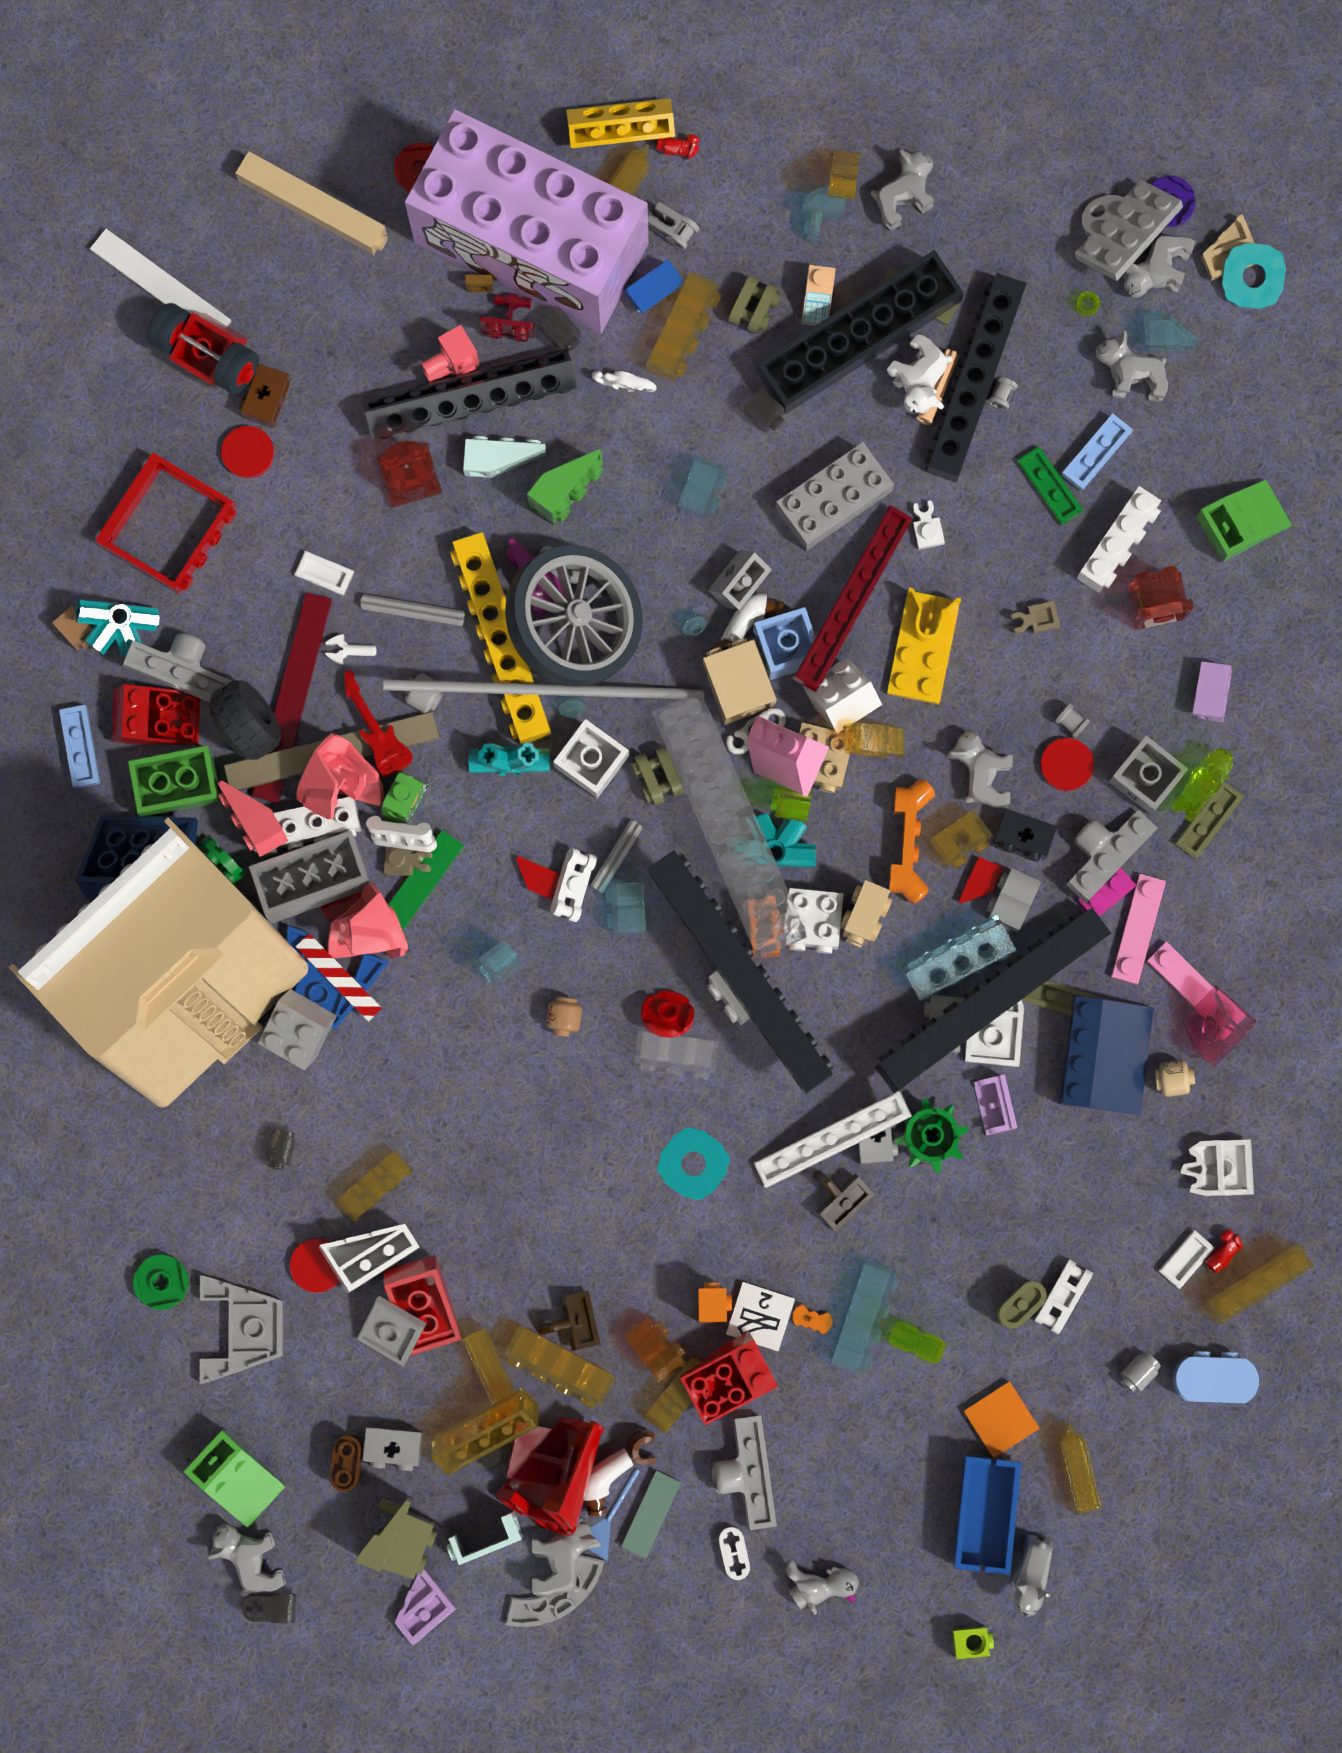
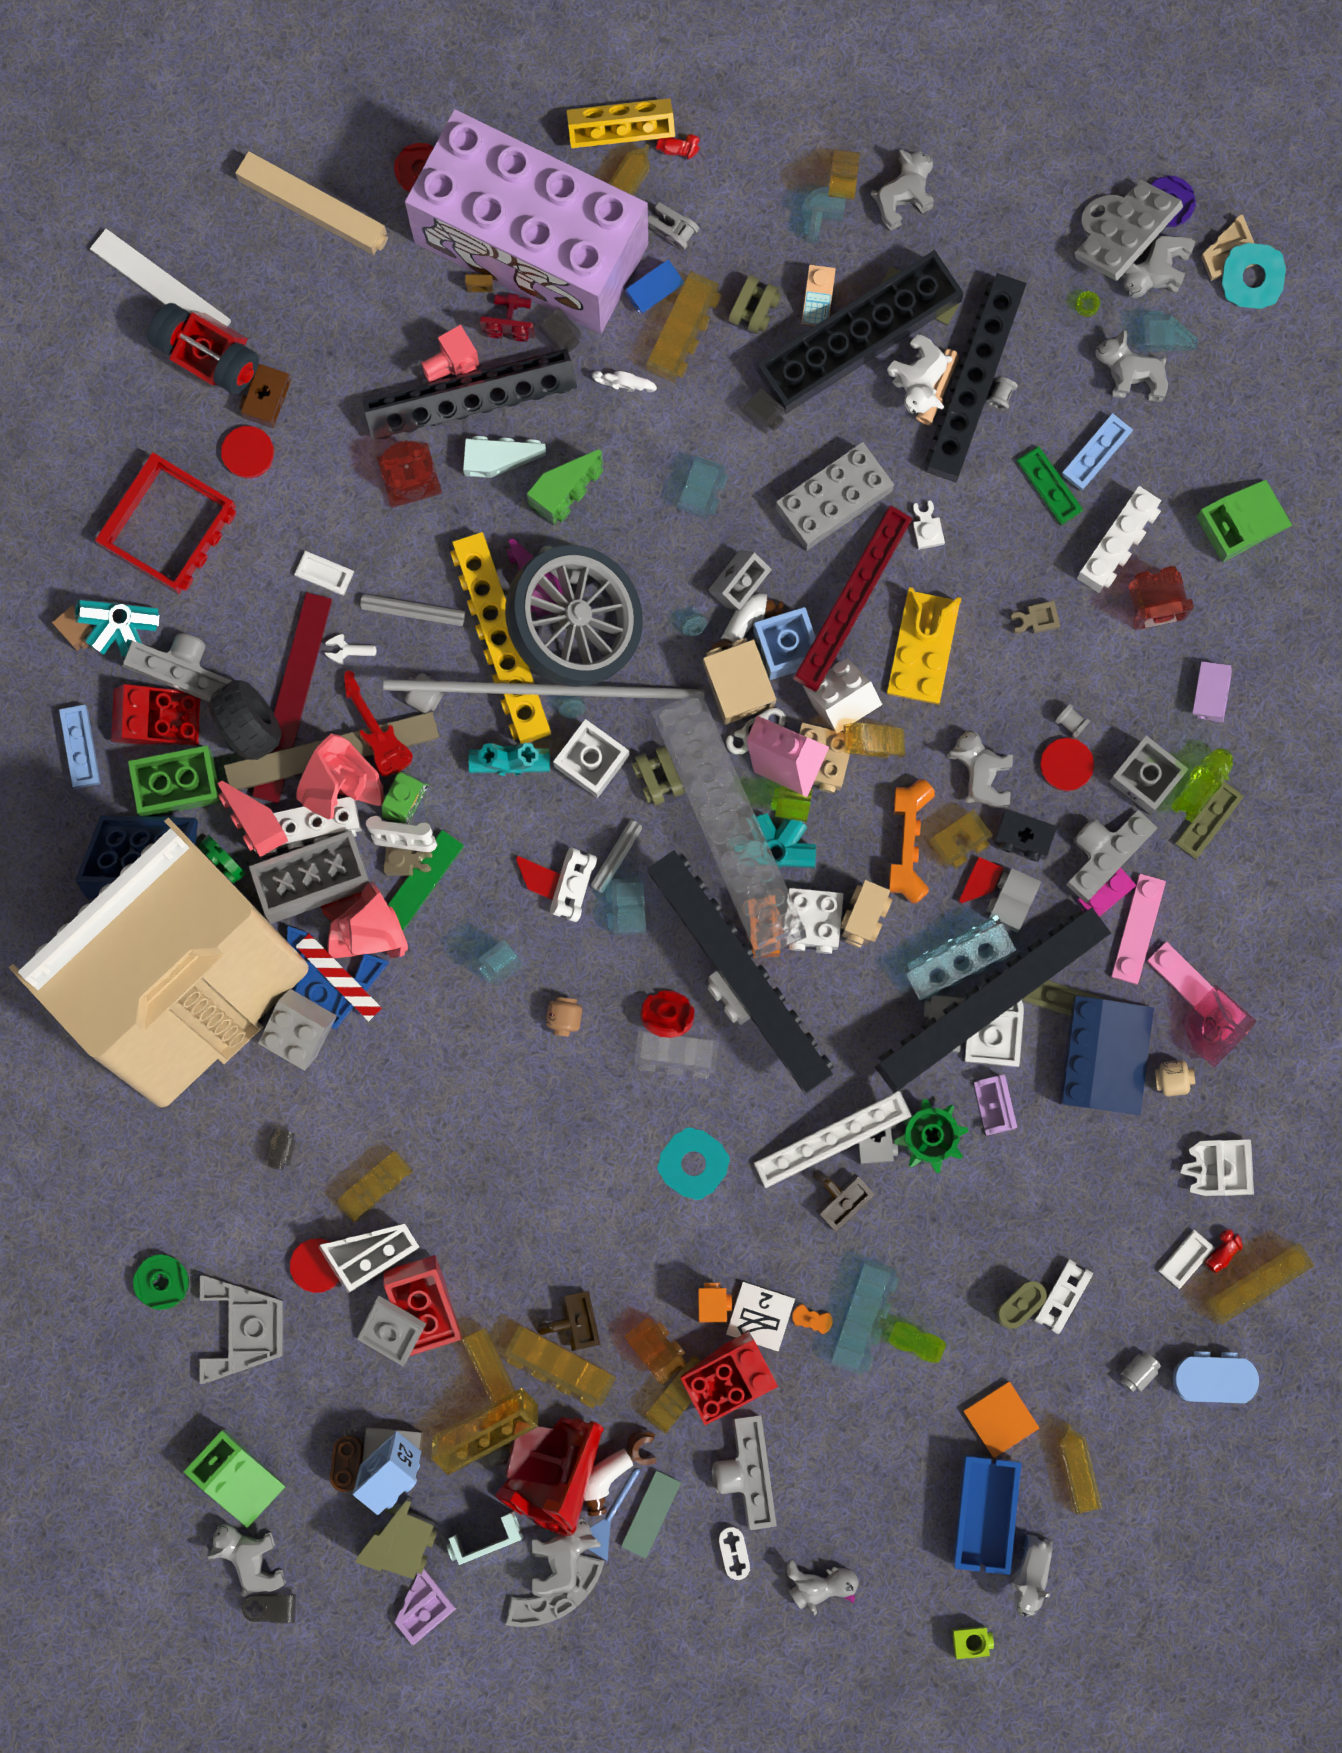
(387, 1473): none -> light blue brick

